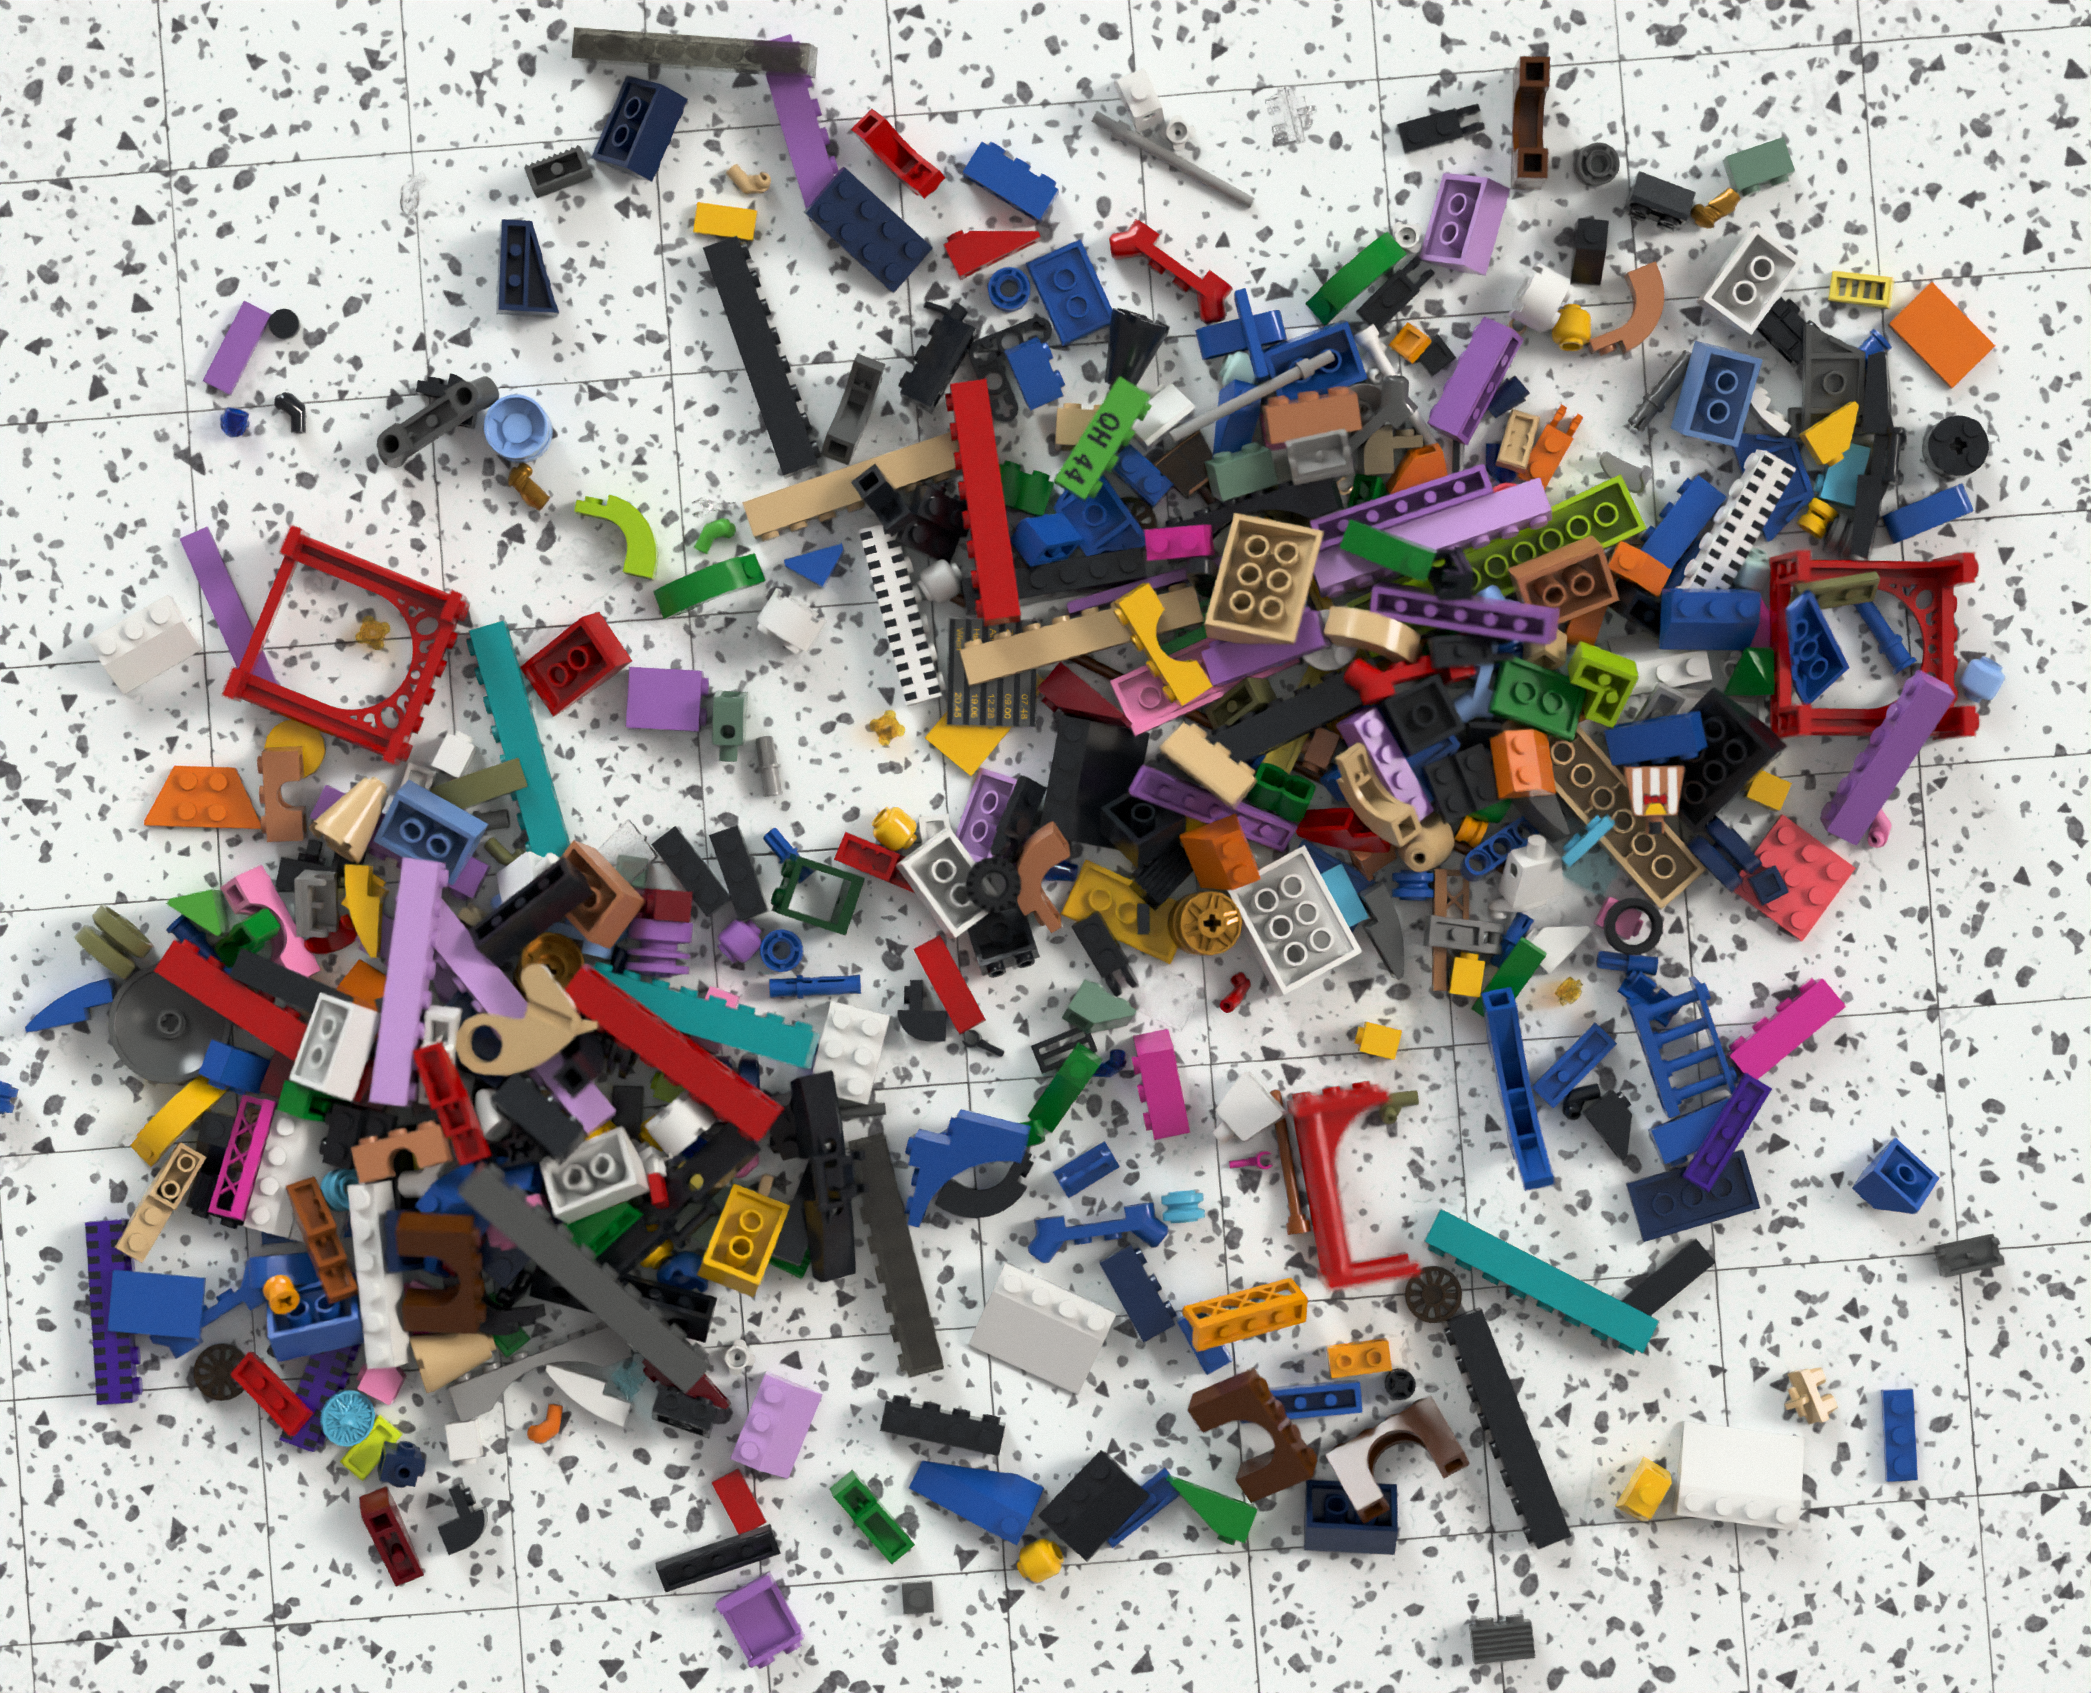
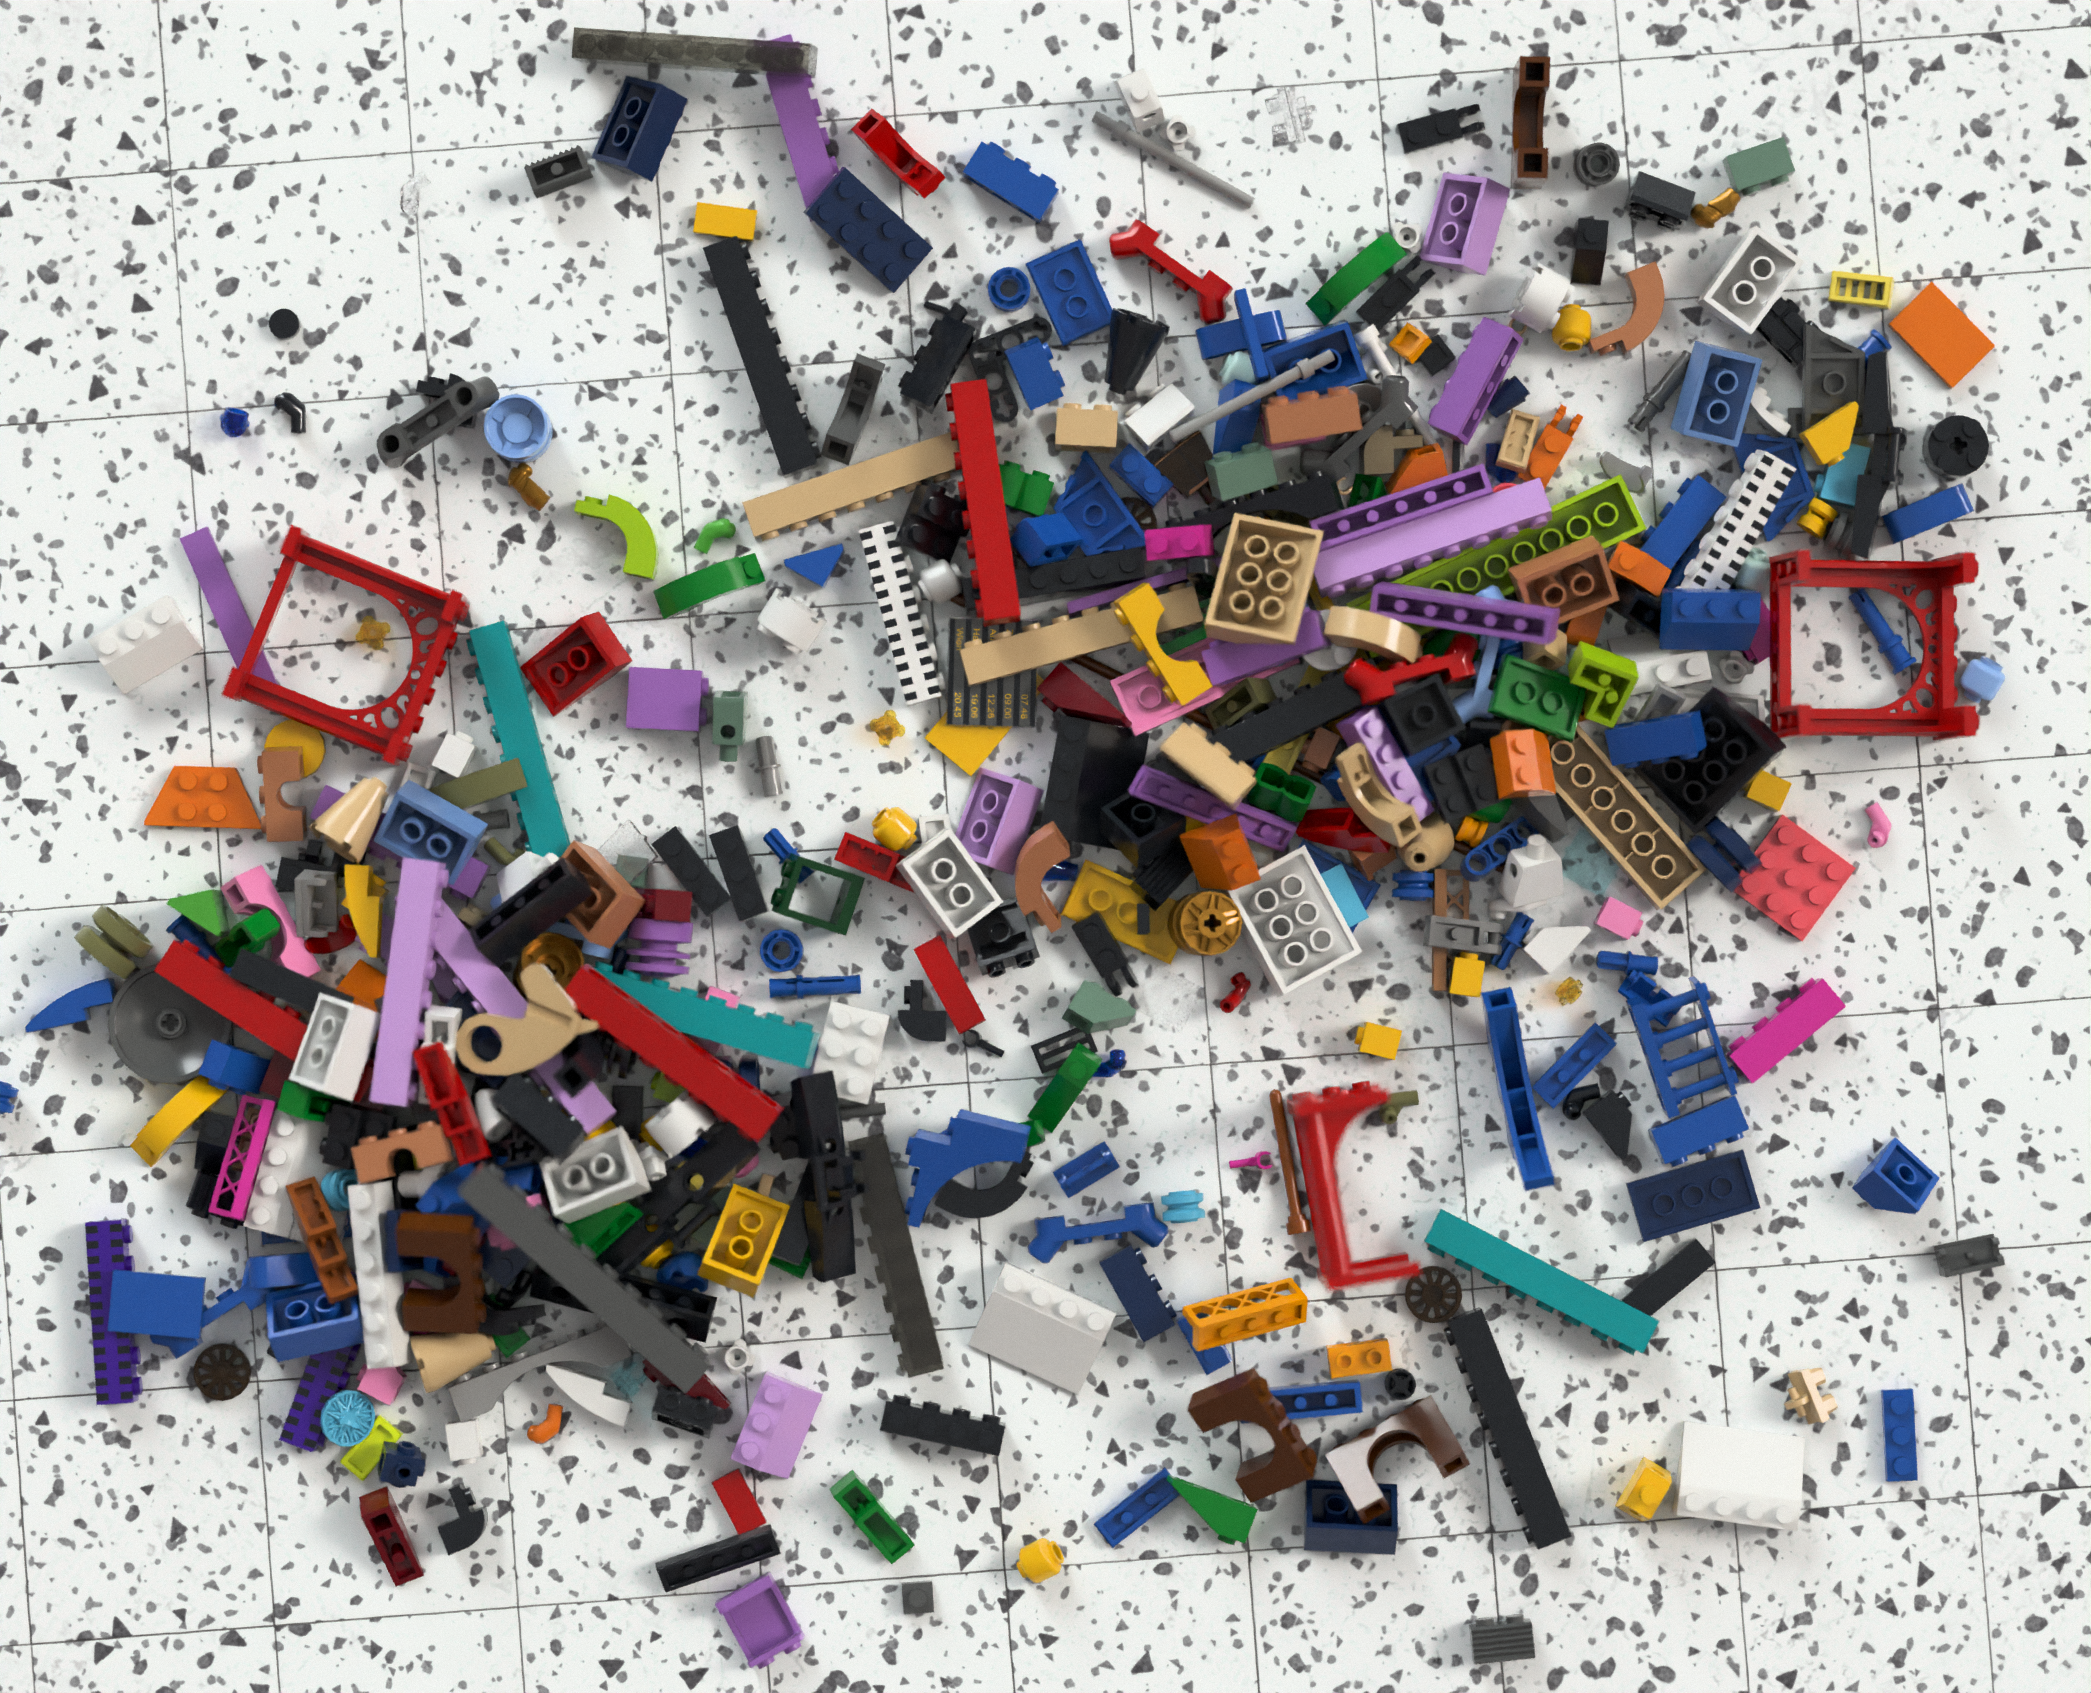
(160, 1201): tan slope -> none
(237, 348): medium lavender tile -> none
(271, 1393): red plate -> none
(281, 1294): light orange wheel -> none
(522, 276): dark blue wedge -> none
(658, 1190): red tile -> none
(709, 506): clear hand -> none
(739, 940): medium lavender head -> none
(749, 183): tan arm -> none
(883, 500): black brick -> none
(981, 249): red slope -> none
(984, 1497): blue wedge -> none
(1007, 871): black tyre -> none
(1017, 819): black hinge -> none
(1094, 1505): black slope -> none
(1102, 439): bright green brick -> none
(1160, 1084): dark pink wedge -> none
(1247, 1110): white torso -> none
(1319, 456): light grey hinge -> none
(1384, 928): dark grey slope -> none
(1388, 550): green slope -> none
(1453, 578): black hinge -> none
(1466, 651): black hinge -> none
(1514, 971): green tile -> none
(1578, 845): medium azure plate -> none
(1633, 903): black tyre -> none
(1654, 793): torso -> none
(1726, 1132): dark purple tile -> none
(1753, 673): green slope -> none
(1768, 885): dark blue tile -> none
(1812, 648): blue wedge -> none
(1841, 590): olive tile -> none
(1886, 757): medium lavender brick -> none

